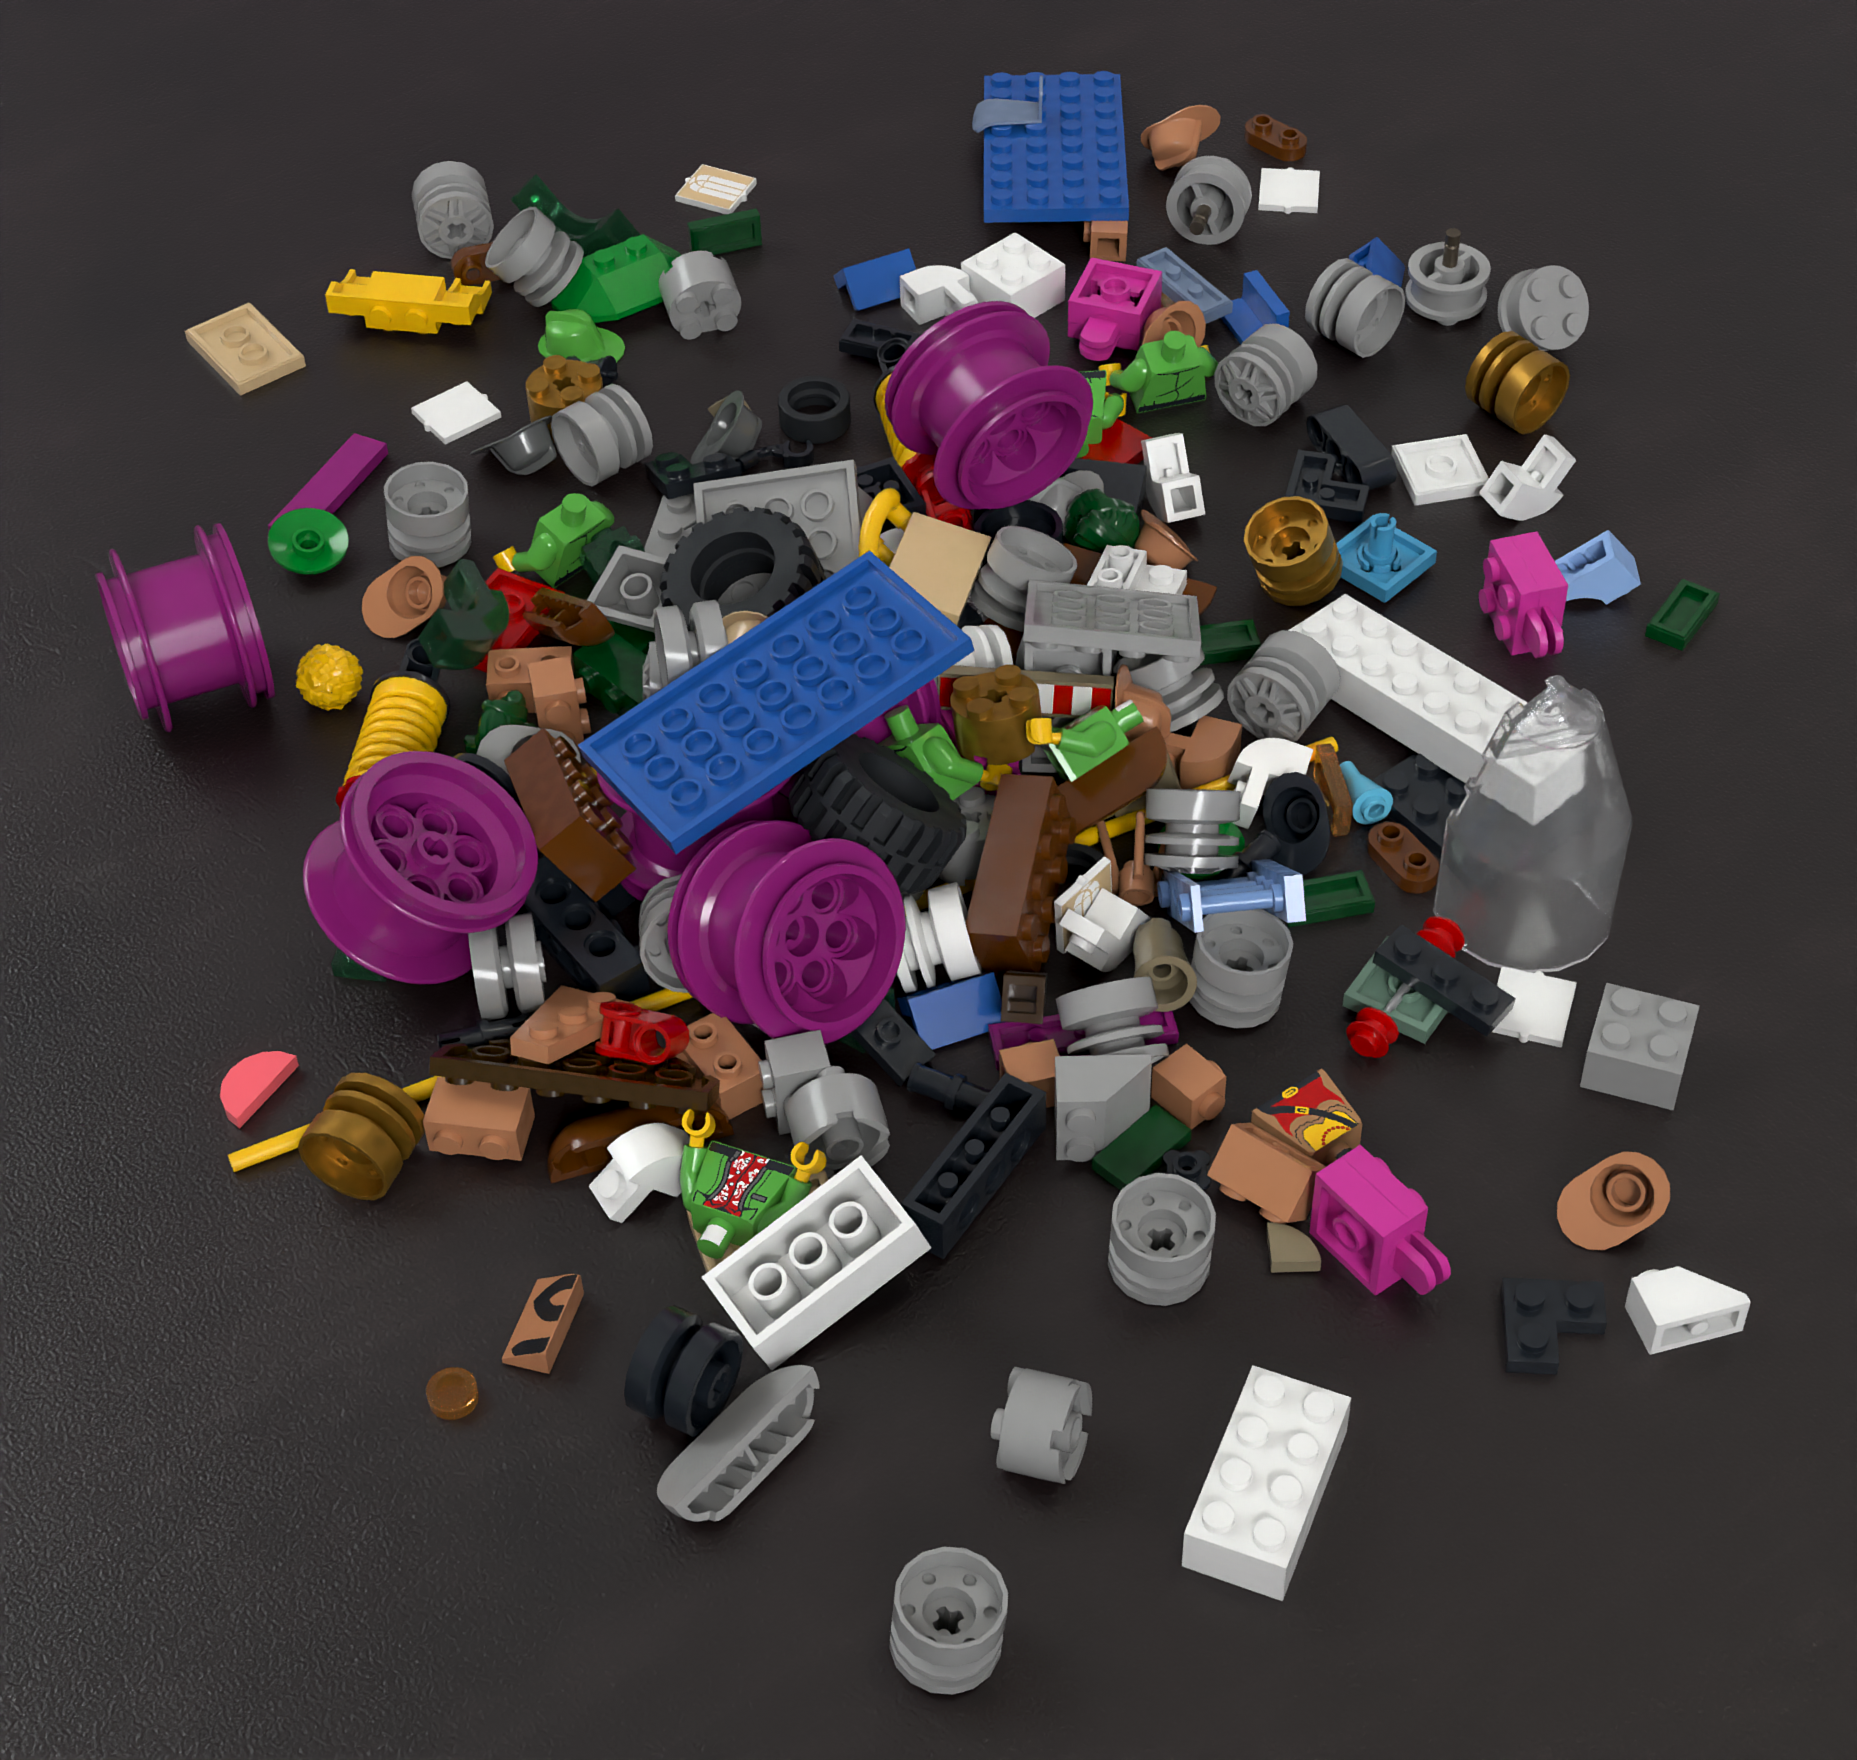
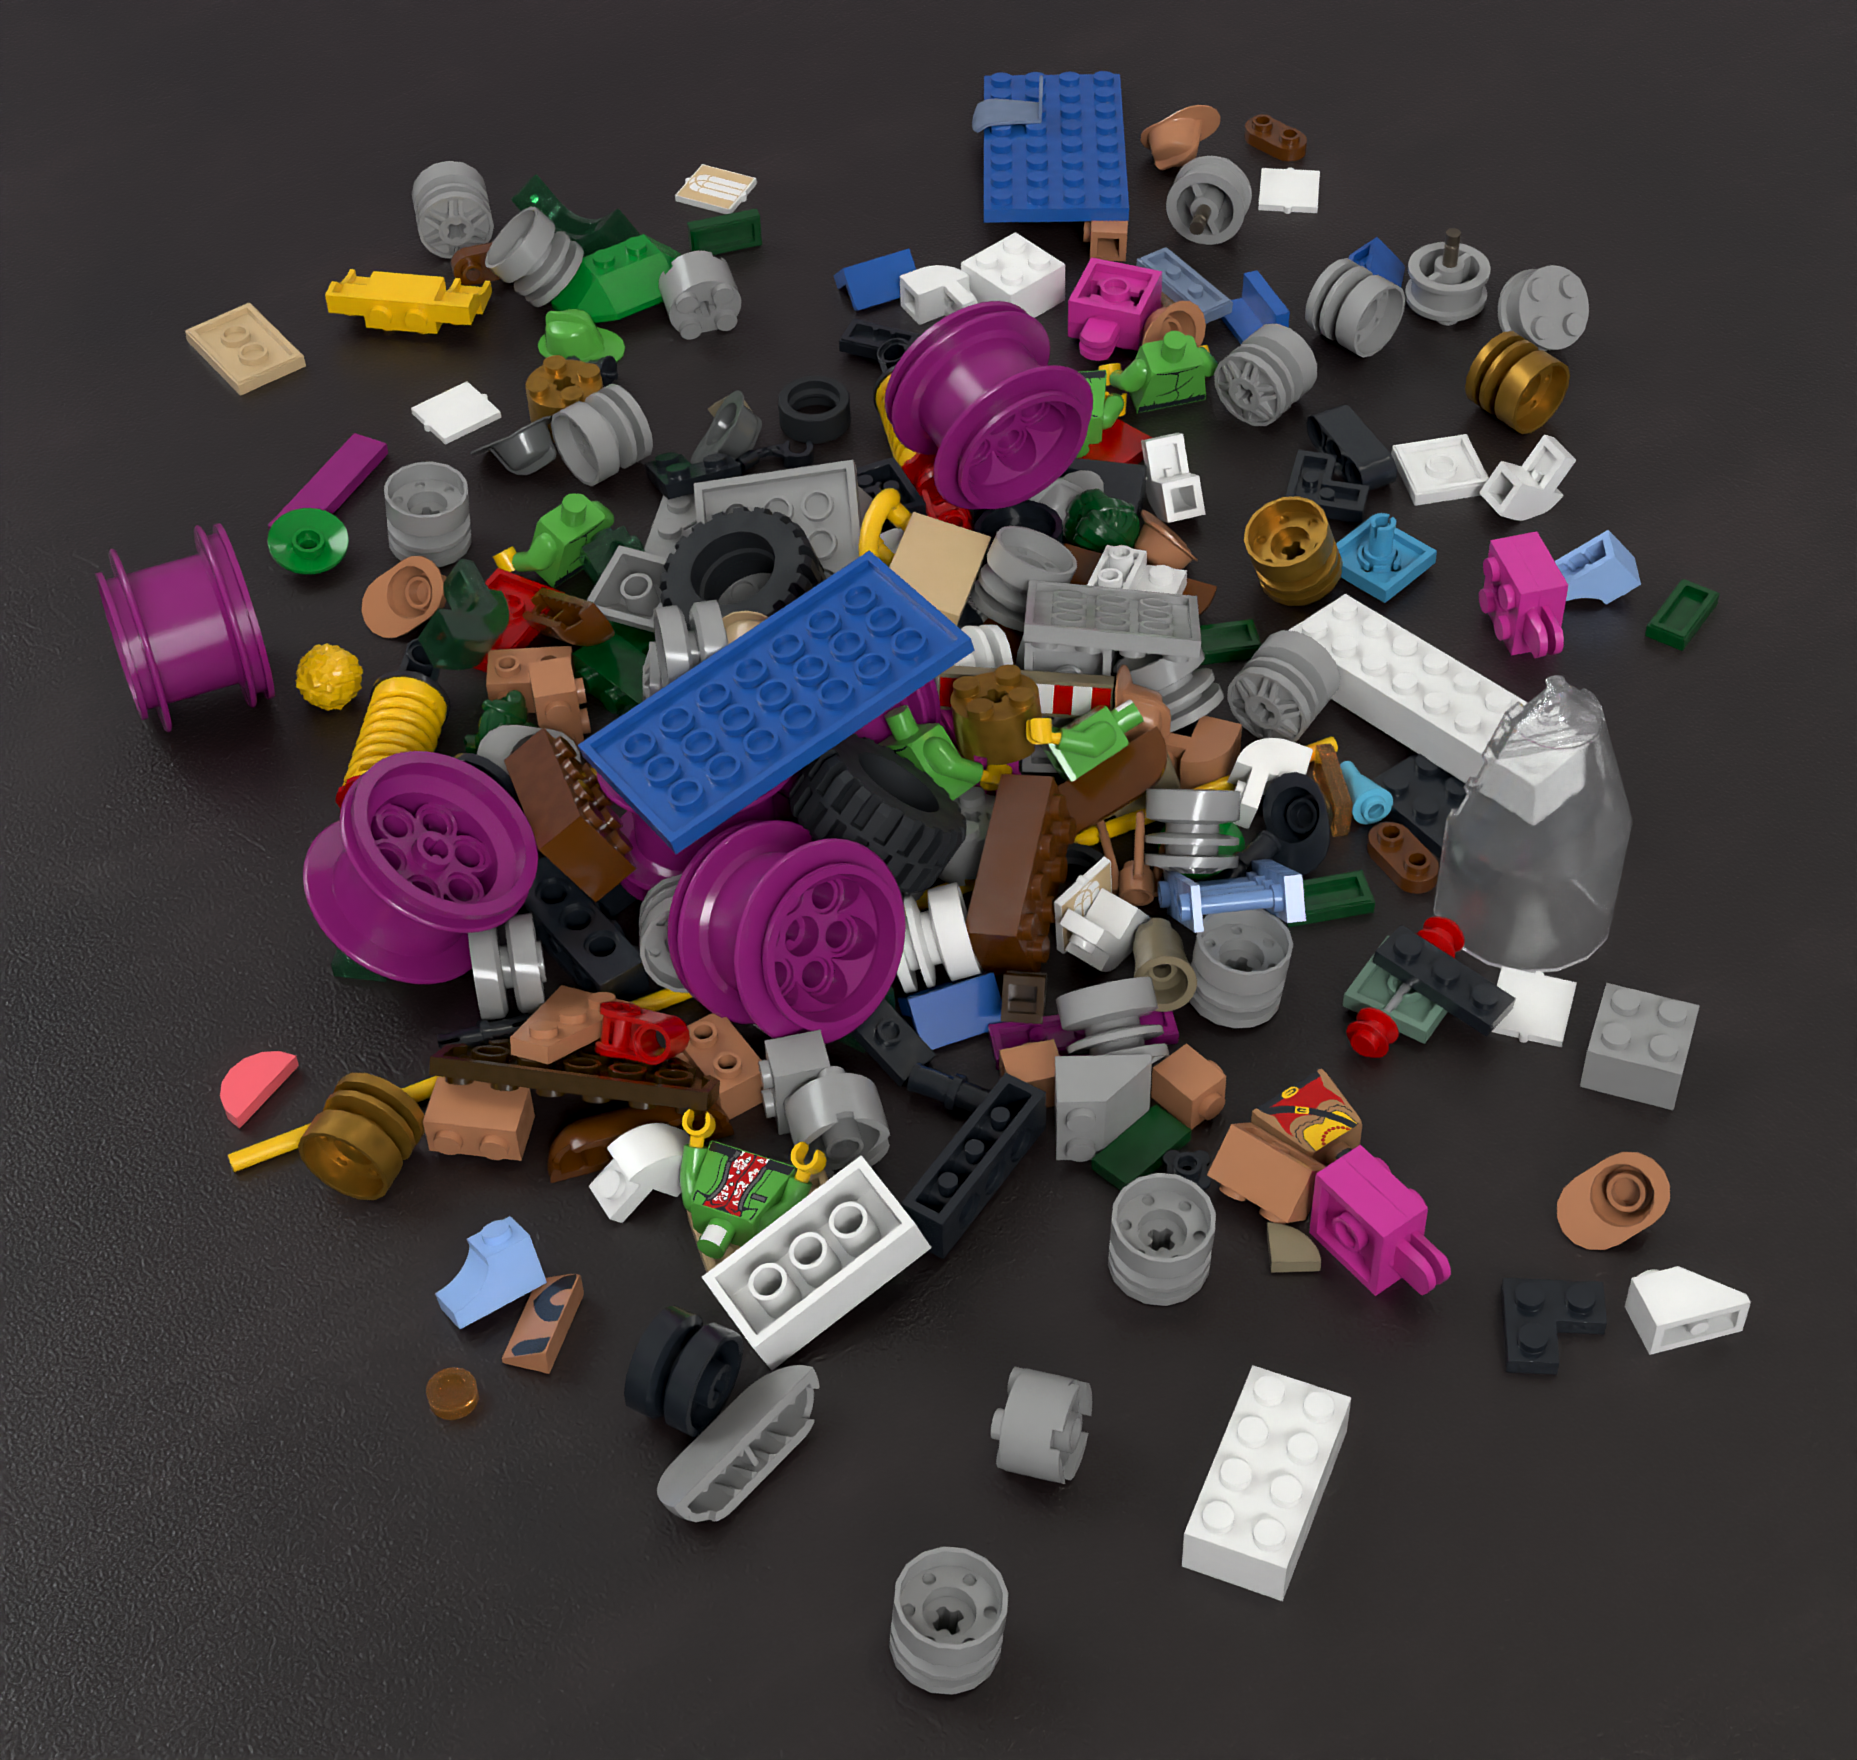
(496, 1272): none -> light blue arch

